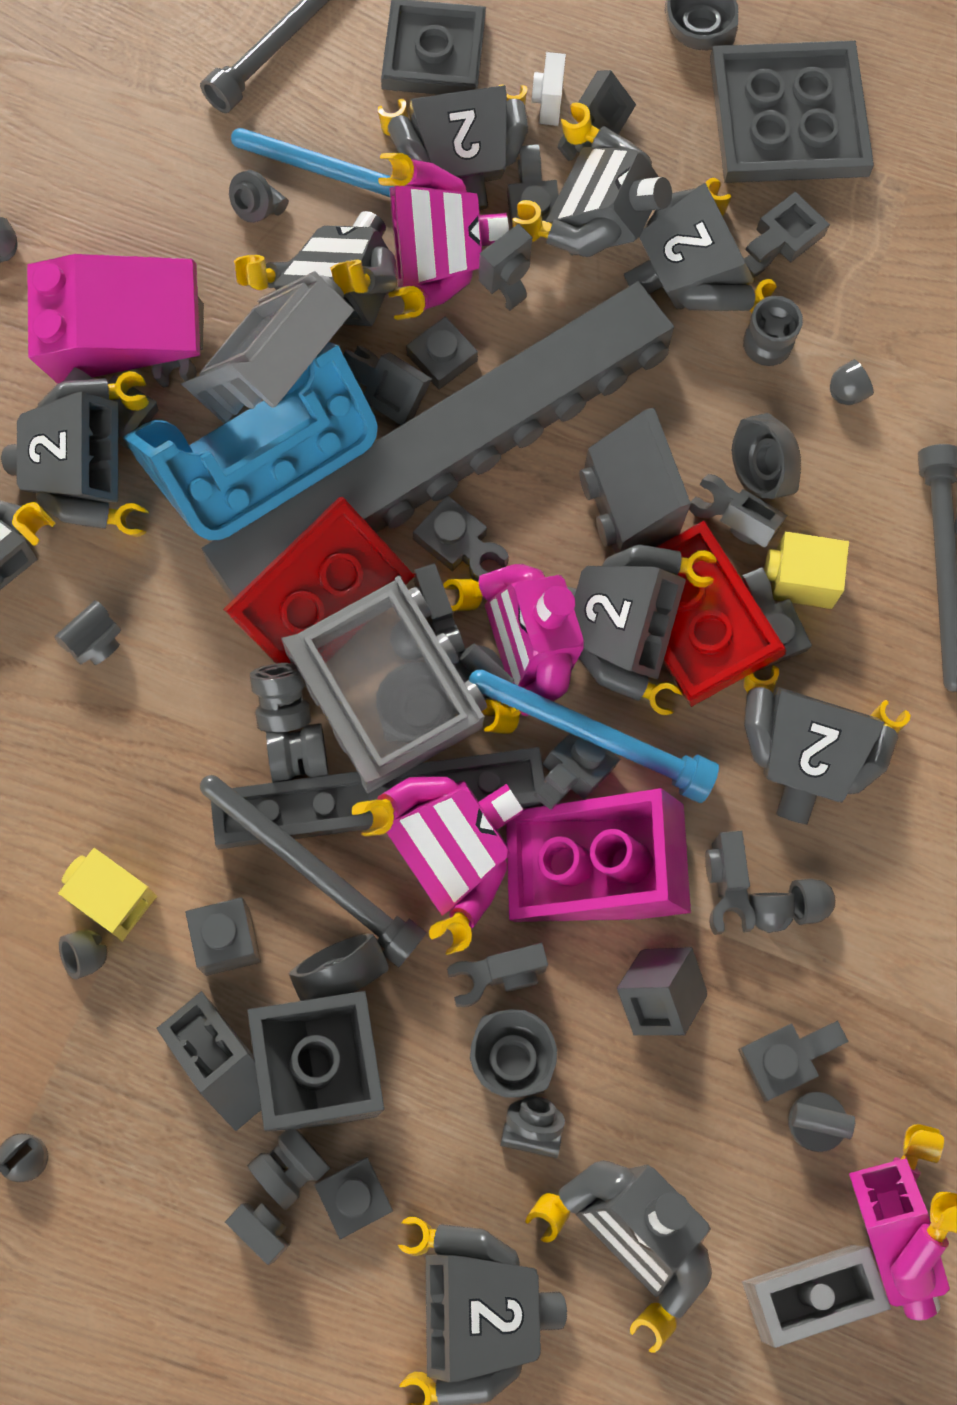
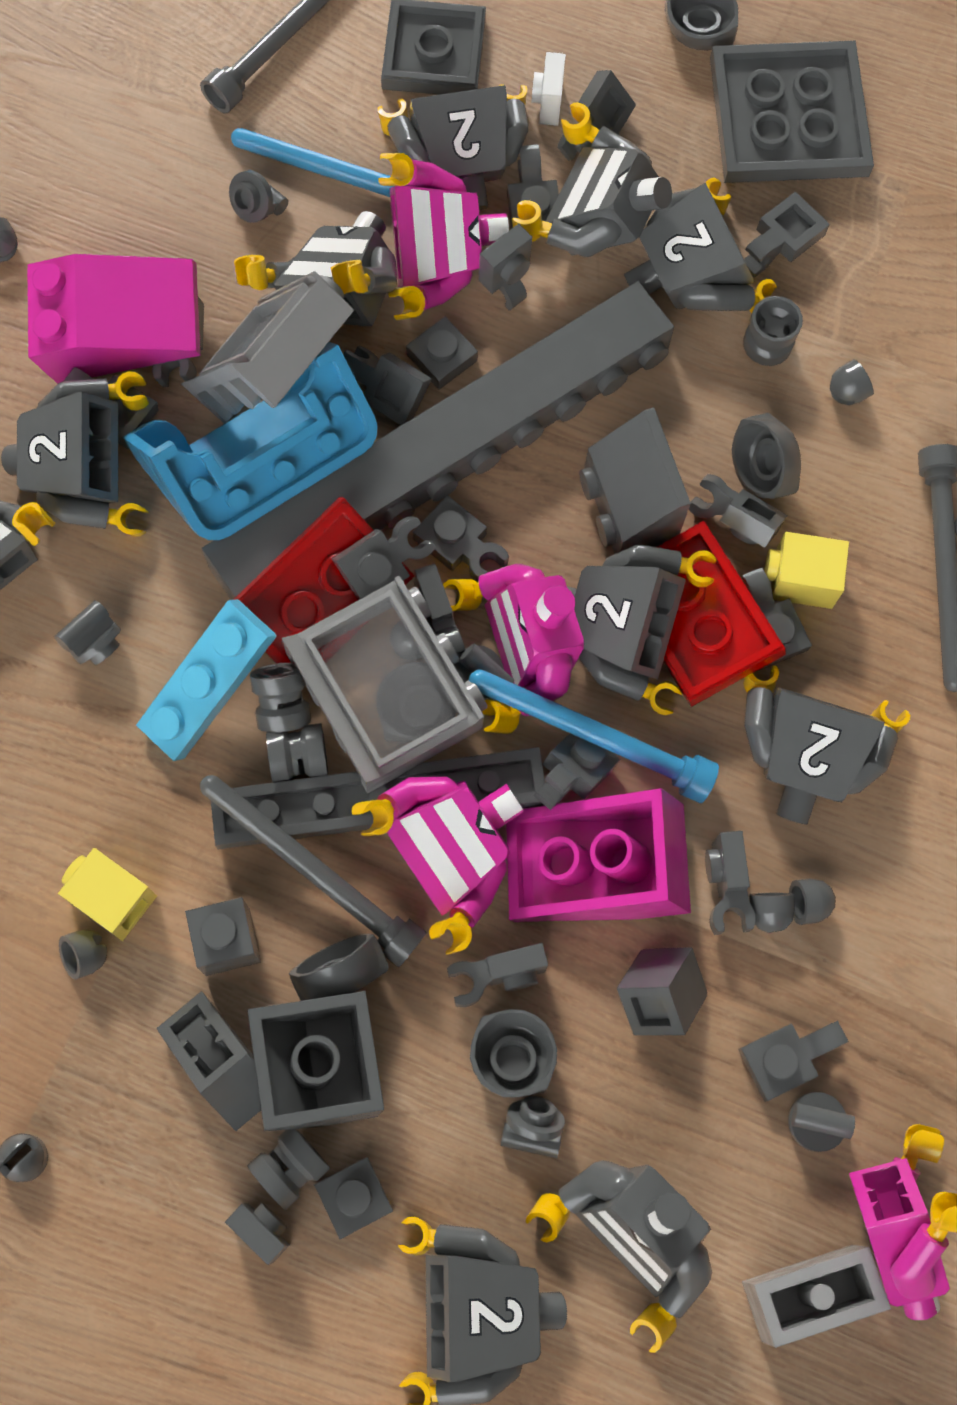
(206, 679): none -> medium azure plate
(377, 561): none -> dark grey plate

